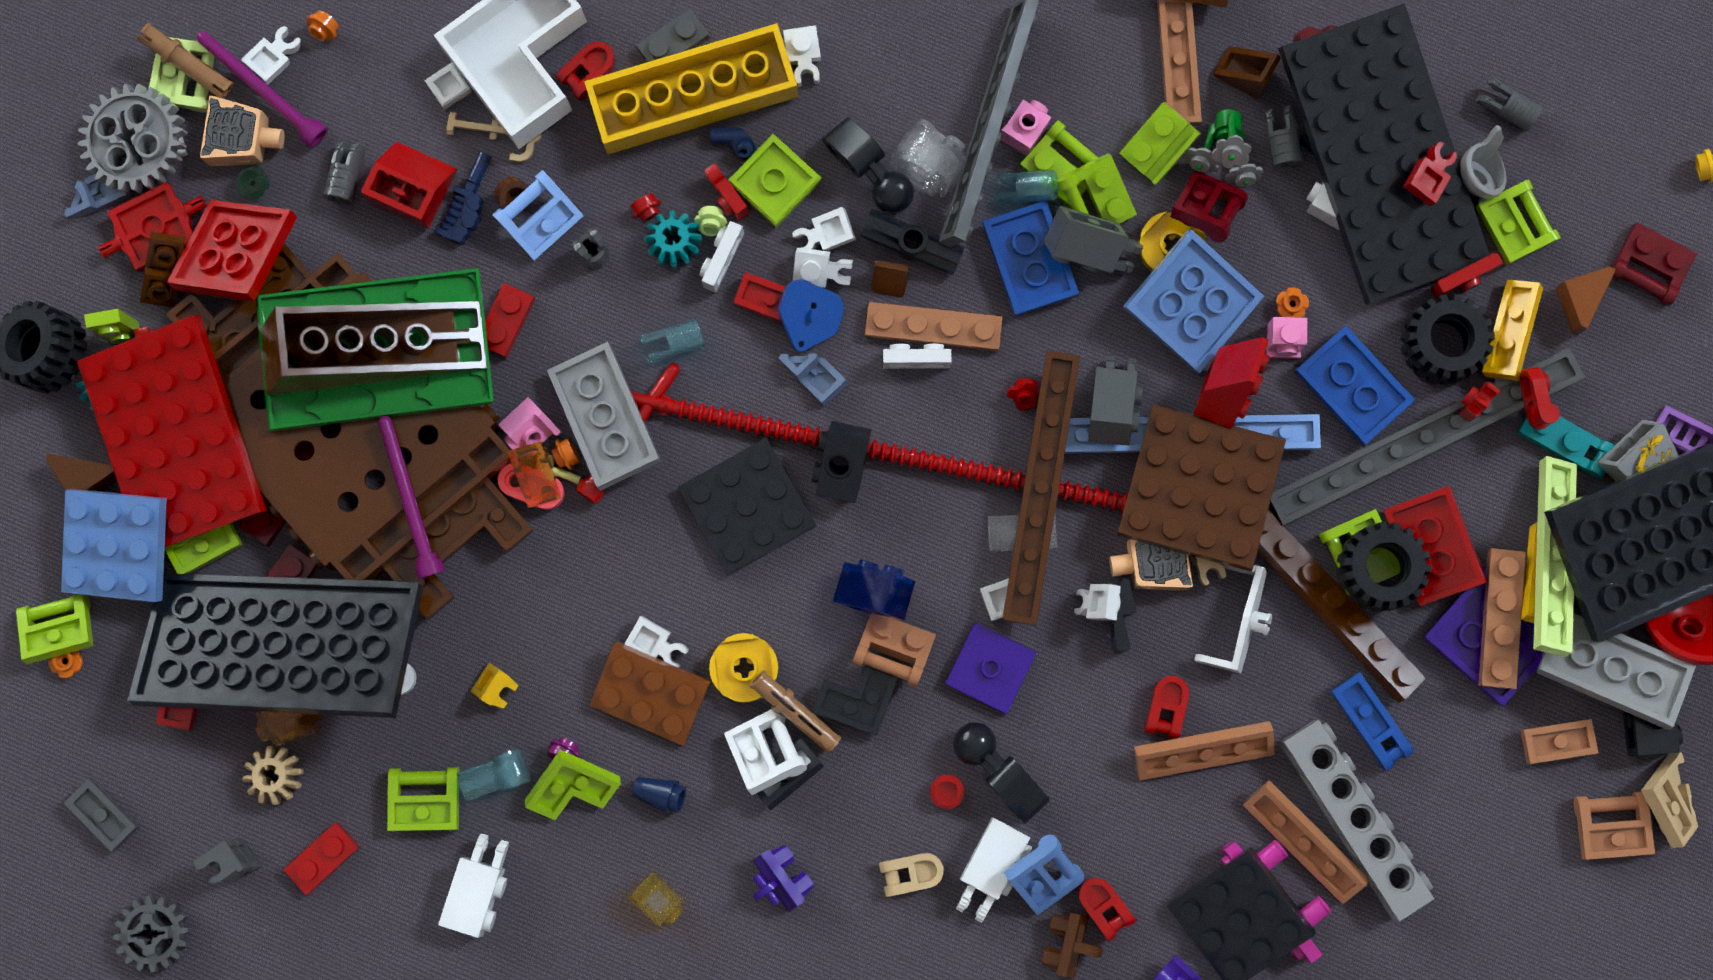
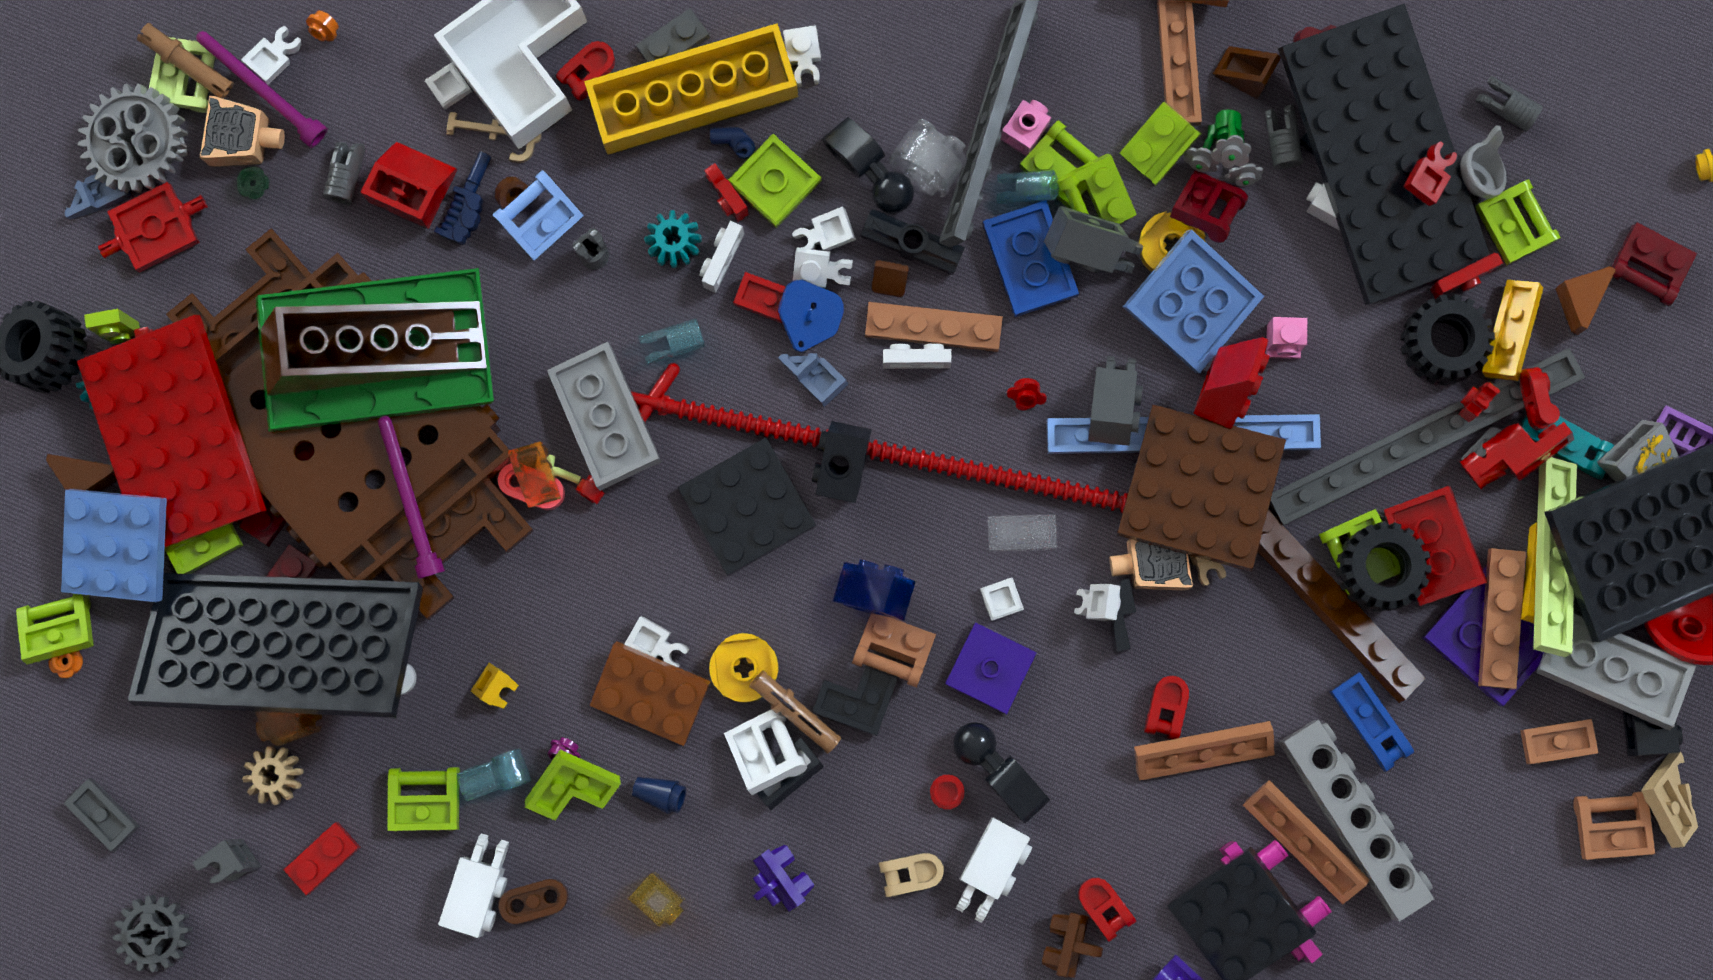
(161, 259): reddish brown slope -> none
(177, 717): red plate -> none
(232, 250): red plate -> none
(507, 319): red plate -> none
(527, 425): bright pink brick -> none
(534, 901): none -> reddish brown plate
(566, 454): orange plate -> none
(645, 207): red plate -> none
(710, 220): yellowish green plate -> none
(1036, 883): medium blue plate -> none
(1041, 488): reddish brown plate -> none
(1251, 622): white piece -> none
(1292, 294): orange plate -> none
(1354, 385): blue plate -> none
(1513, 451): none -> red plate

